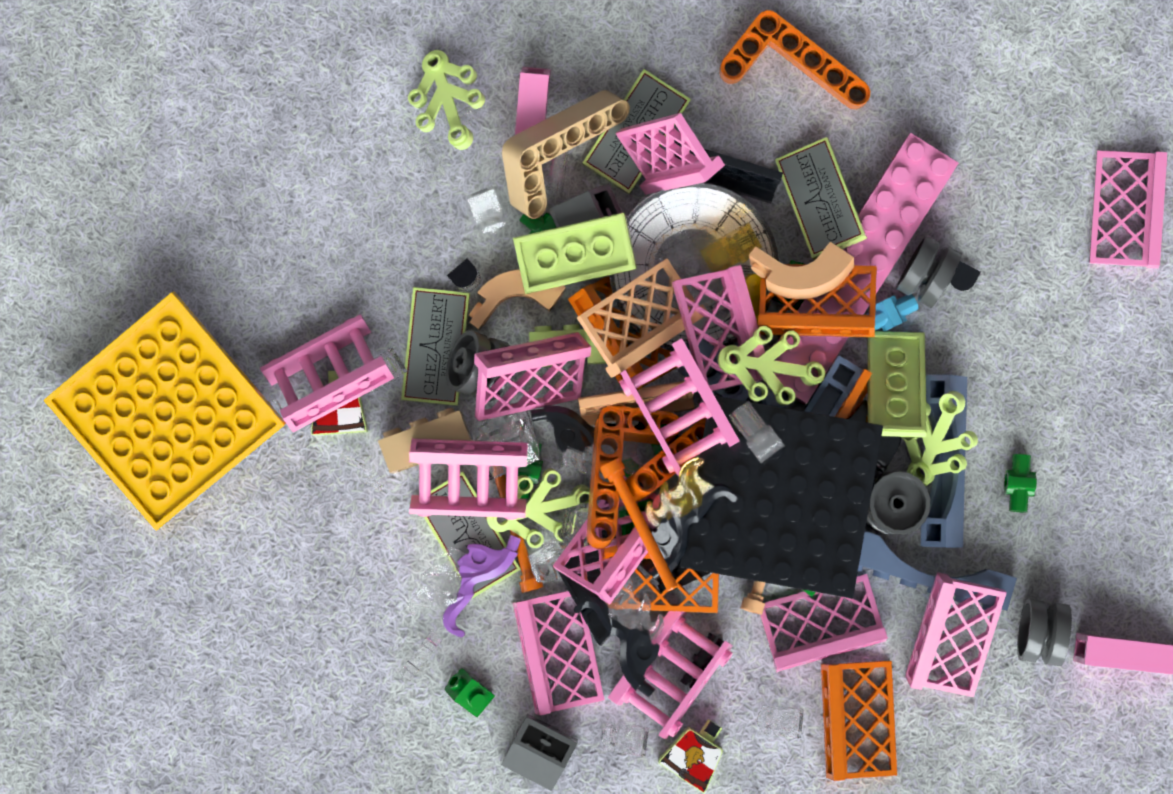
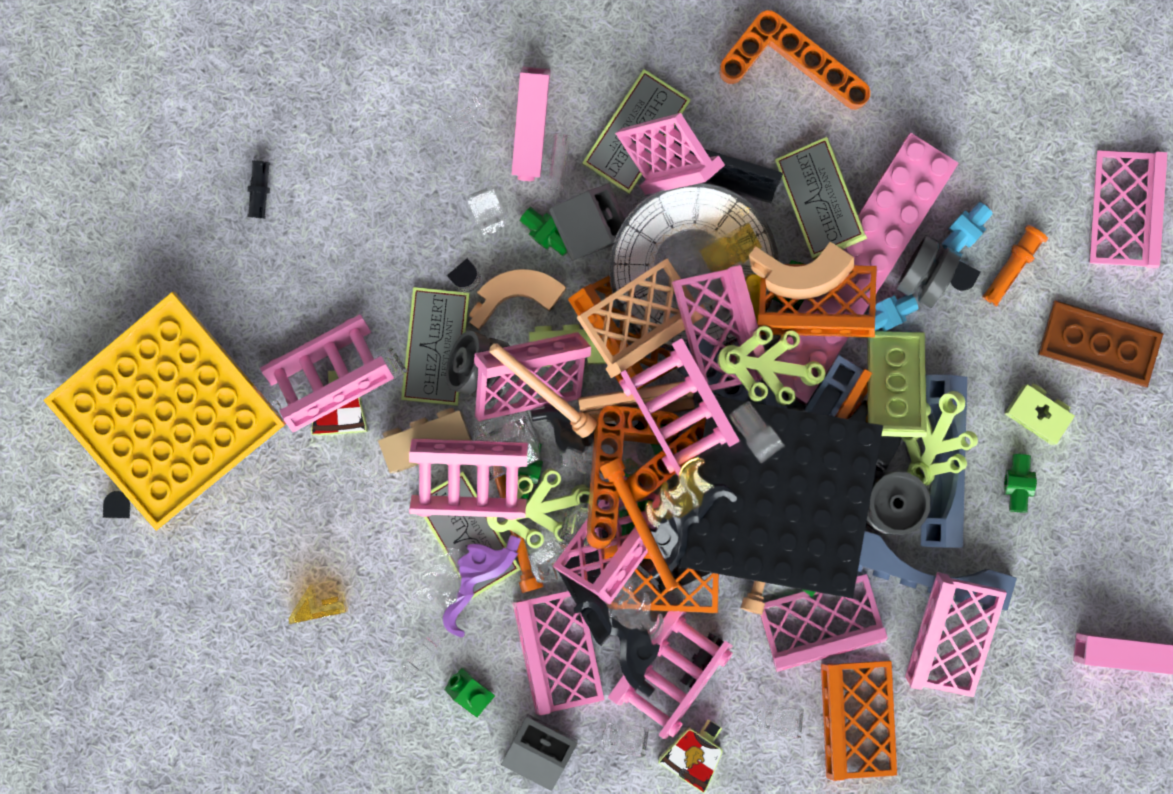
(116, 506): none -> black tile
(258, 189): none -> black pin
(308, 607): none -> clear yellow slope
(444, 95): yellowish green plant -> none
(531, 148): tan beam -> none
(575, 253): yellowish green tile -> none
(581, 422): none -> light nougat piece
(967, 228): none -> medium azure axle
(1021, 254): none -> orange pin
(1044, 632): dark grey wheel -> none
(1047, 428): none -> yellowish green brick
(1100, 344): none -> dark orange tile

